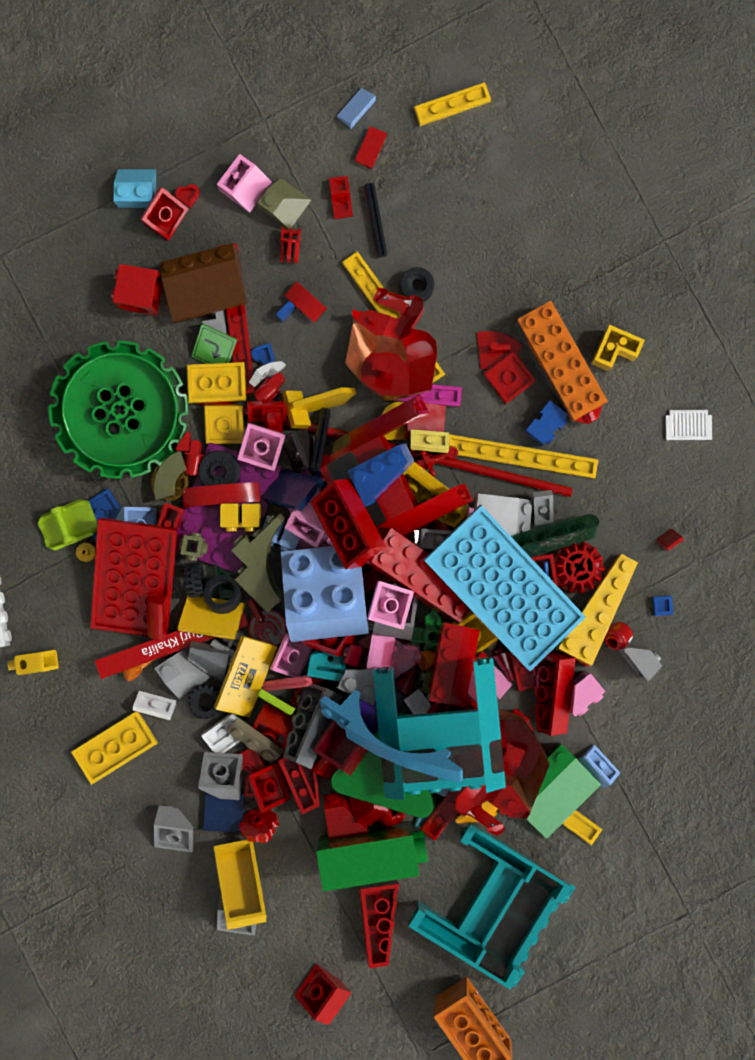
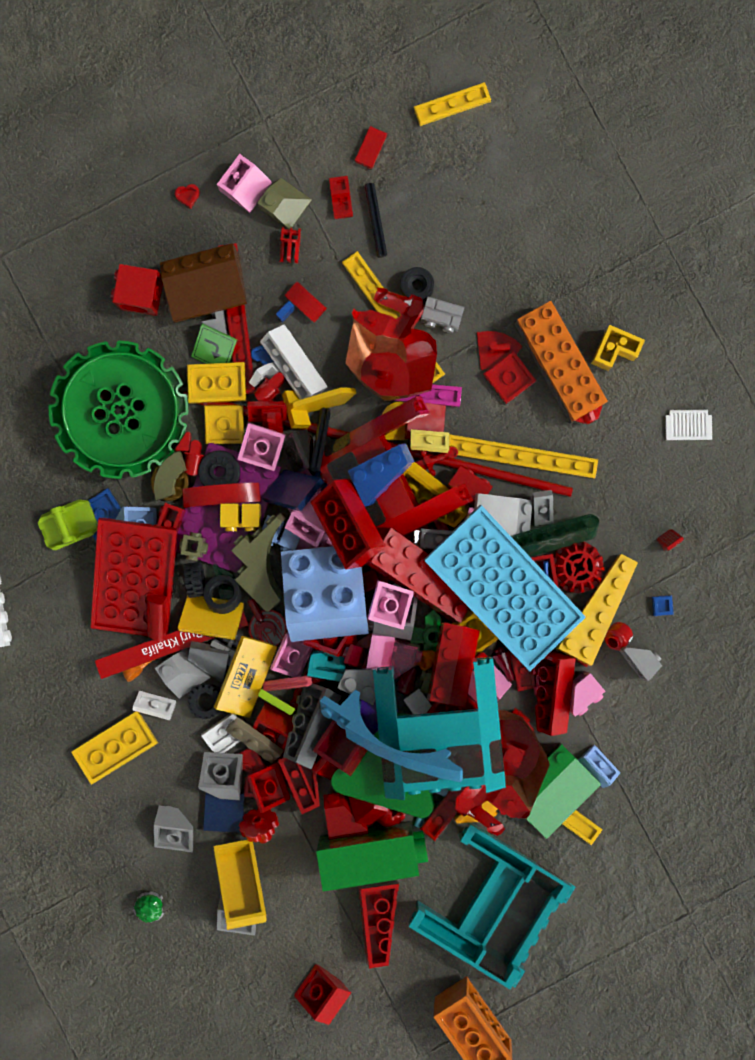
(34, 662): yellow torso -> none
(90, 552): yellow tile -> none
(134, 187): medium azure slope -> none
(149, 907): none -> green piece
(163, 214): red slope -> none
(293, 362): none -> white brick
(356, 107): light blue slope -> none
(442, 314): none -> light grey brick
(473, 483): none -> red brick
(551, 419): blue brick -> none

